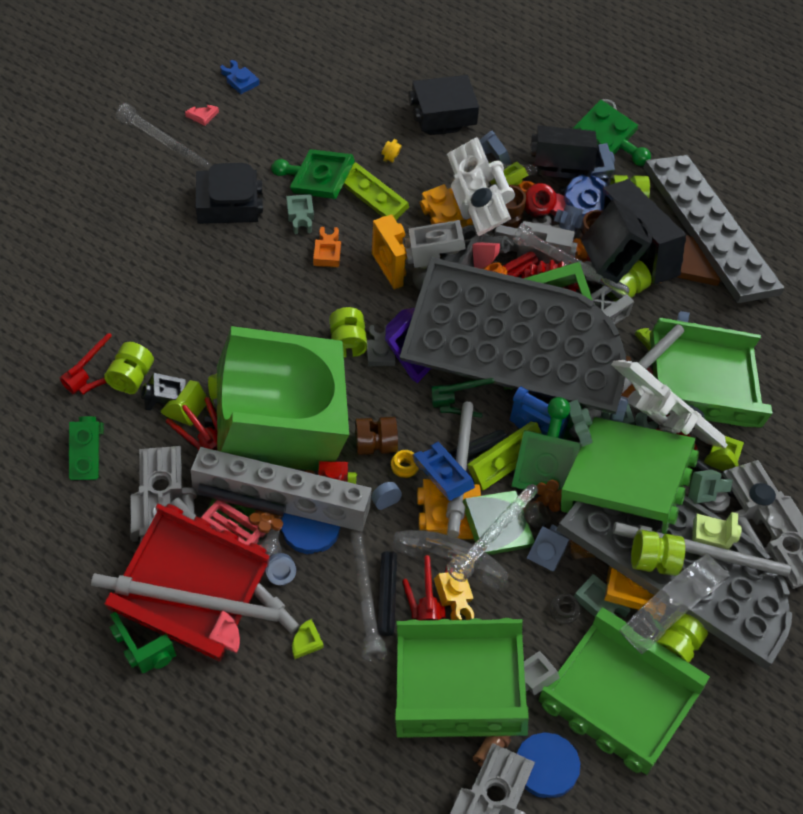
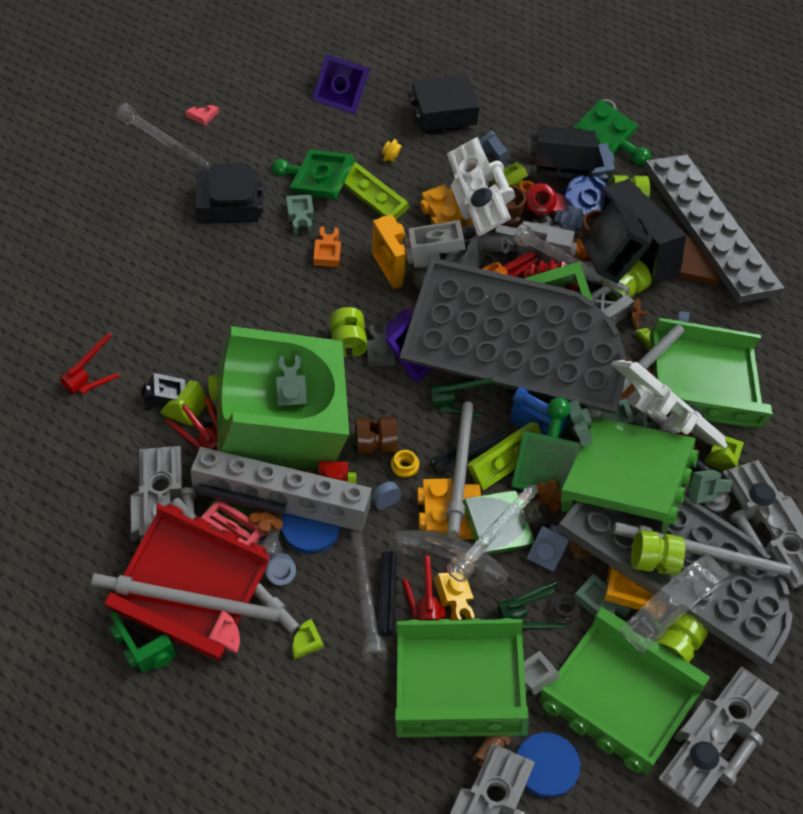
(84, 448): green bracket -> none
(129, 367): lime wheel -> none
(239, 79): blue plate -> none
(290, 387): none -> sand green plate
(340, 84): none -> dark purple slope
(444, 471): blue plate -> none
(484, 254): coral tile -> none
(516, 609): none -> dark green plant
(620, 411): sand blue tile -> none
(637, 313): none -> dark orange plant
(708, 731): none -> light grey piece
(716, 531): yellowish green bracket -> none

